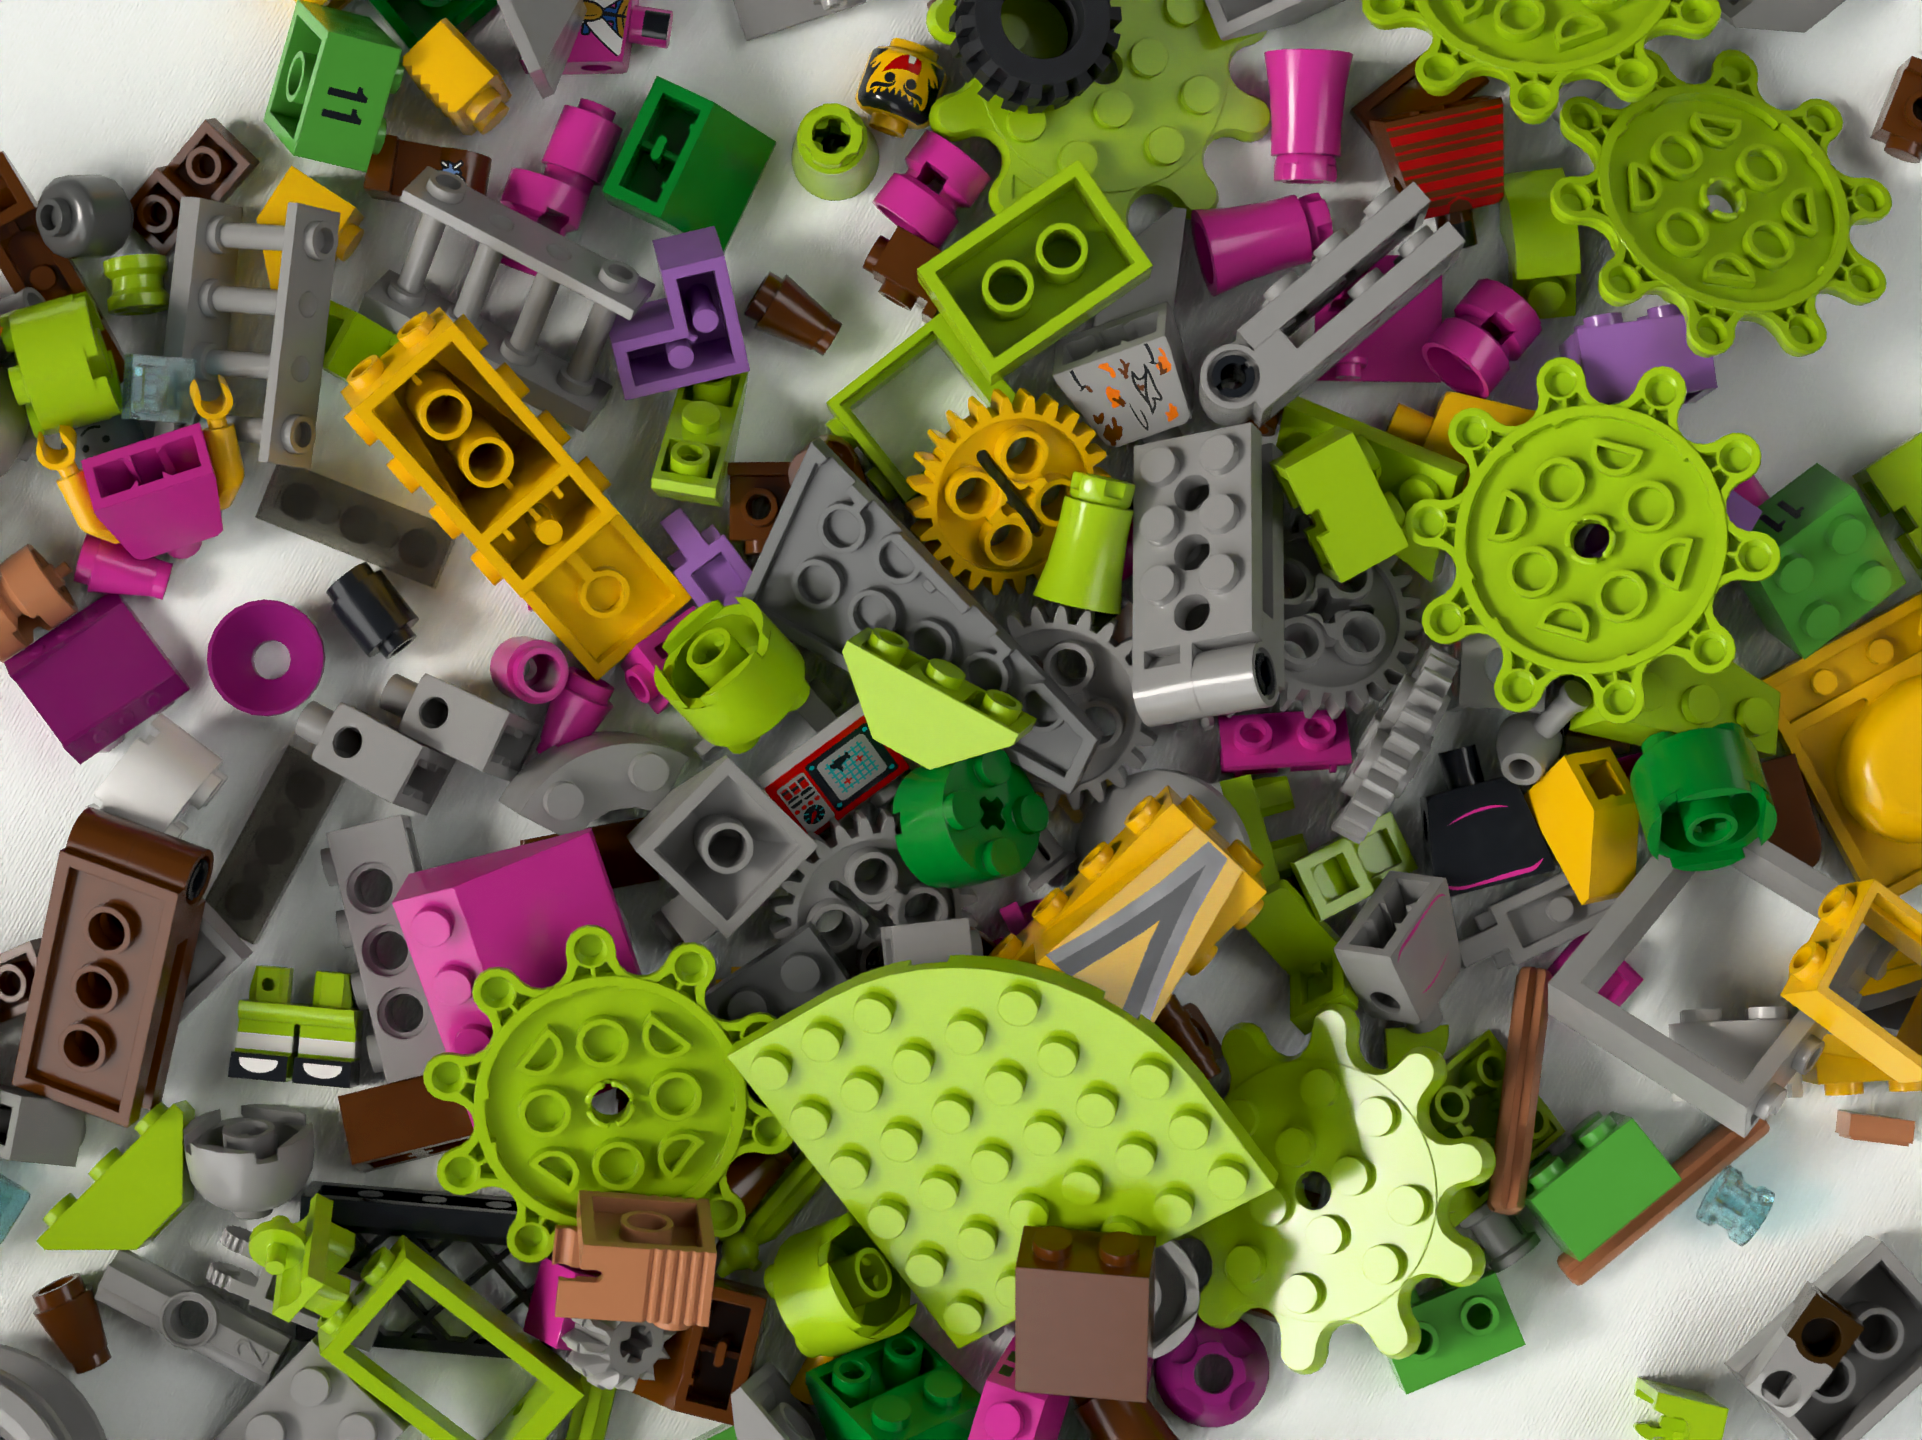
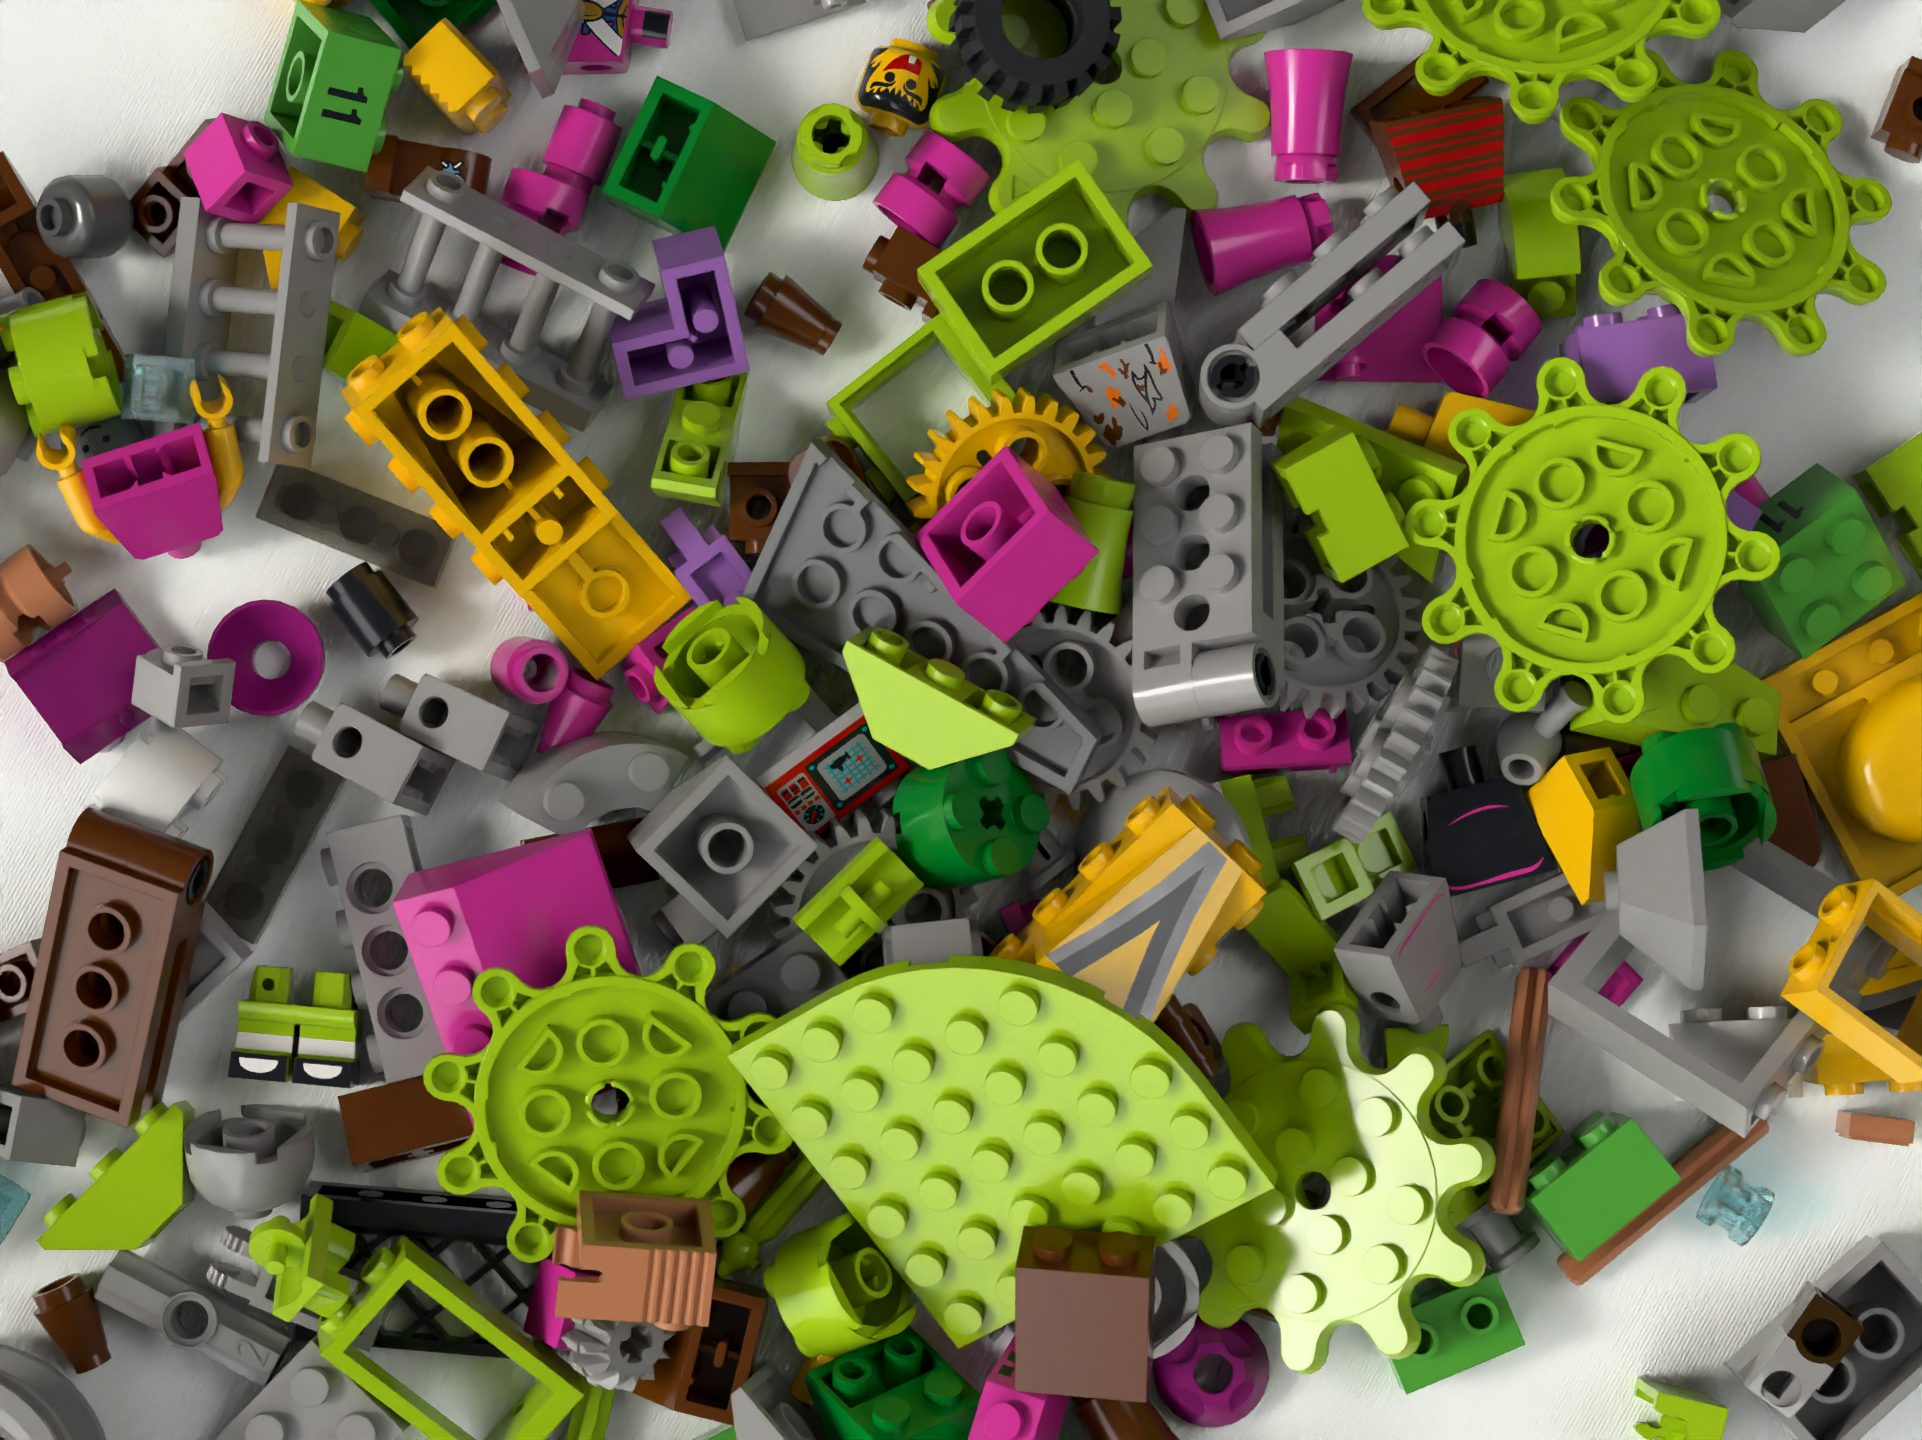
(115, 571): dark pink cone -> none
(137, 284): lime wheel -> none
(183, 686): none -> light grey brick
(238, 169): none -> dark pink brick
(858, 901): none -> lime hips
(1006, 544): none -> dark pink brick
(1663, 896): none -> light grey slope

